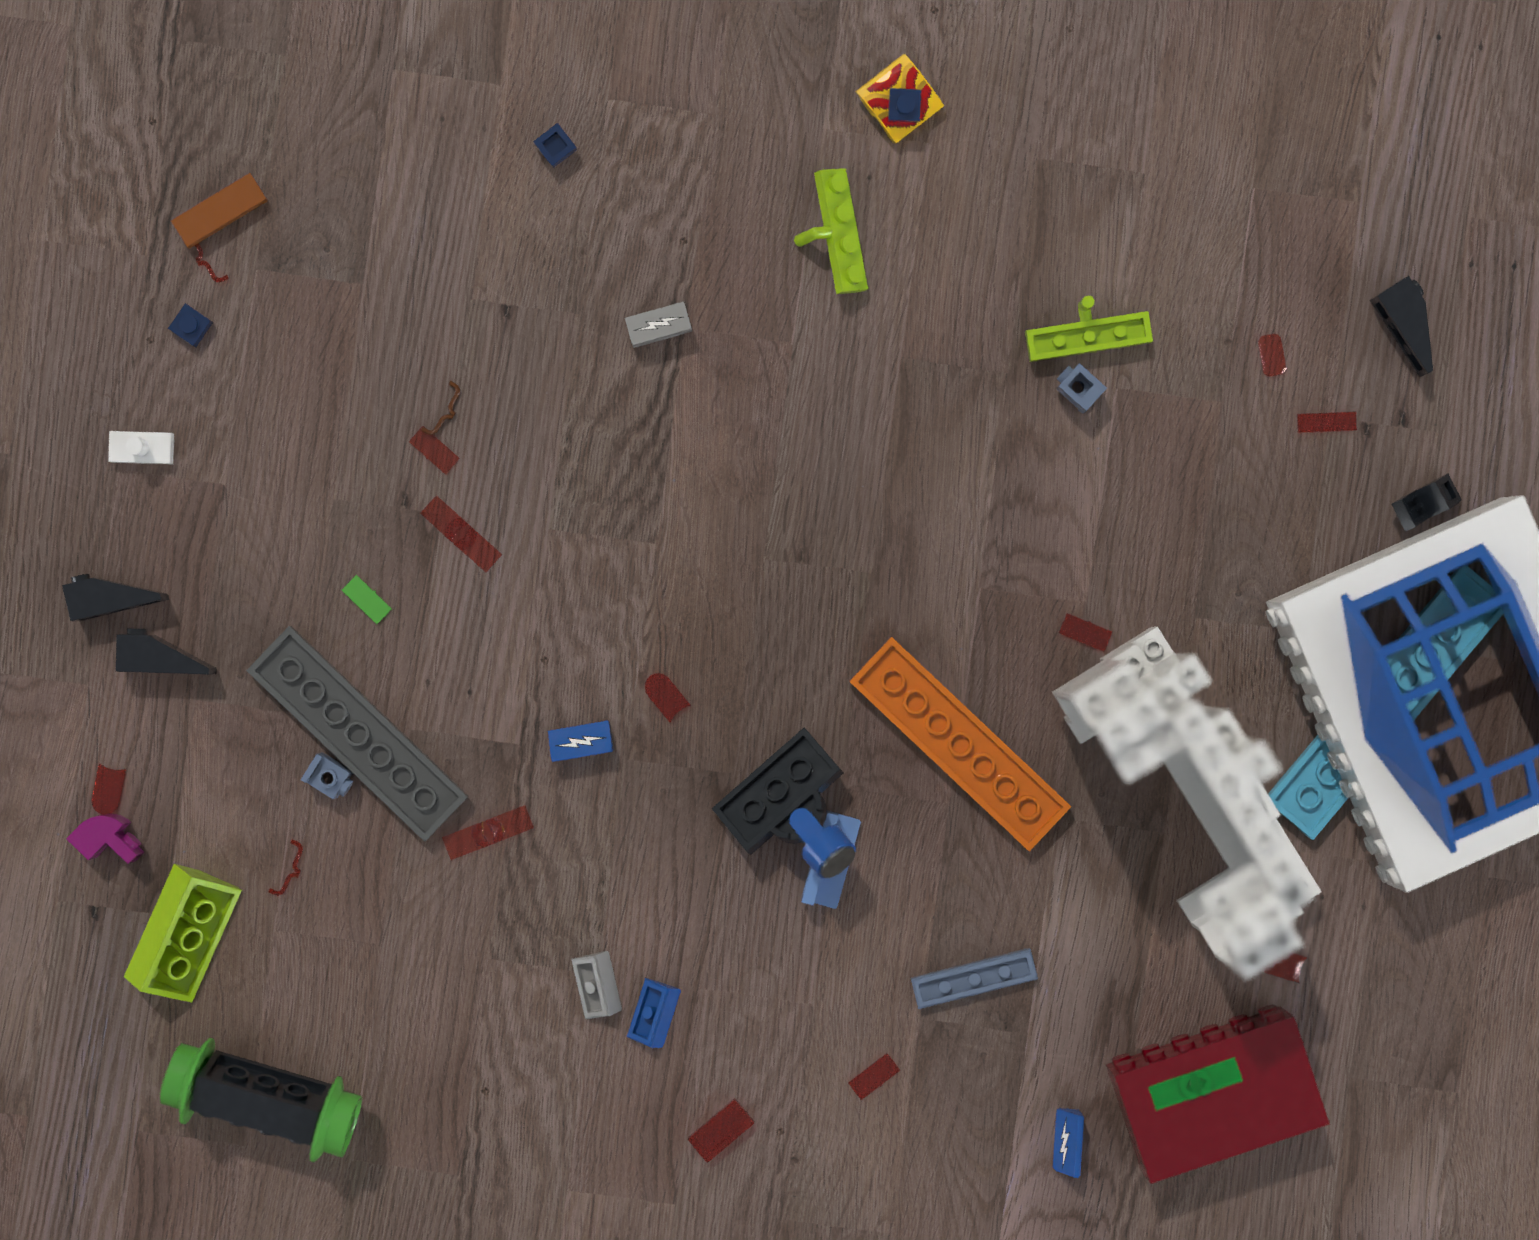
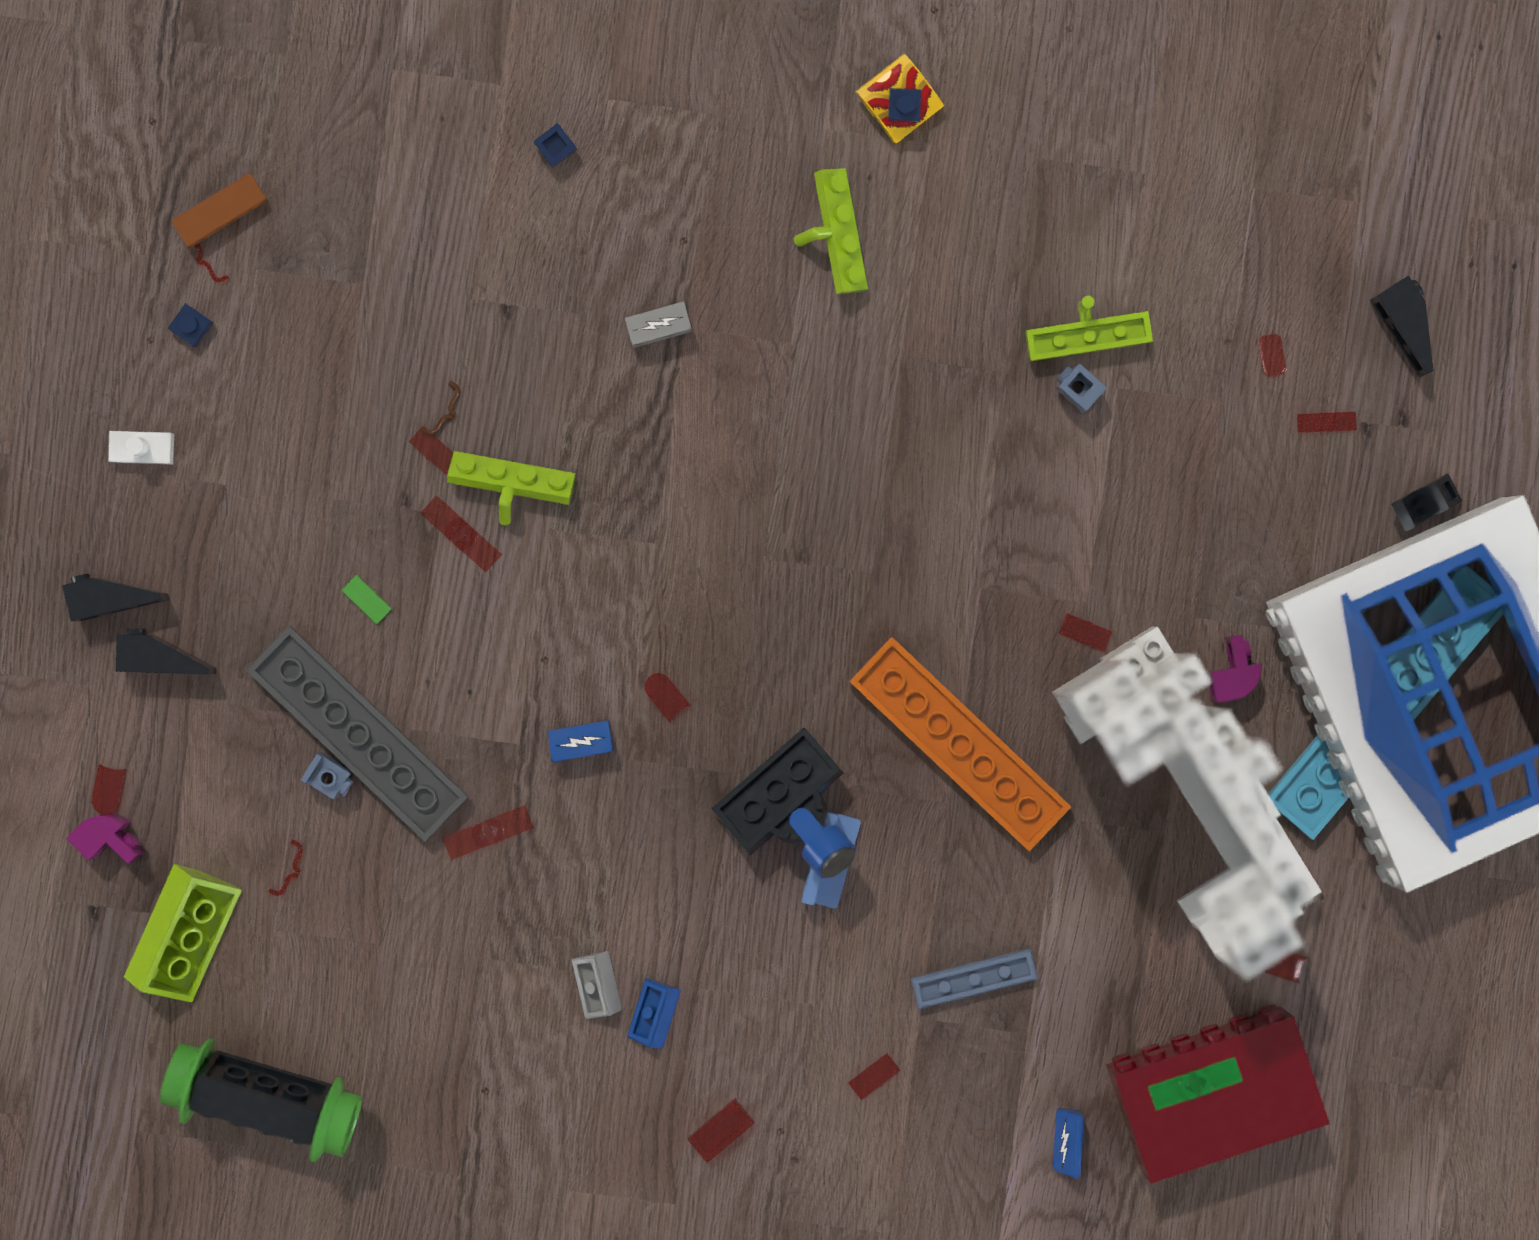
(510, 480): none -> lime plate
(1238, 679): none -> magenta brick

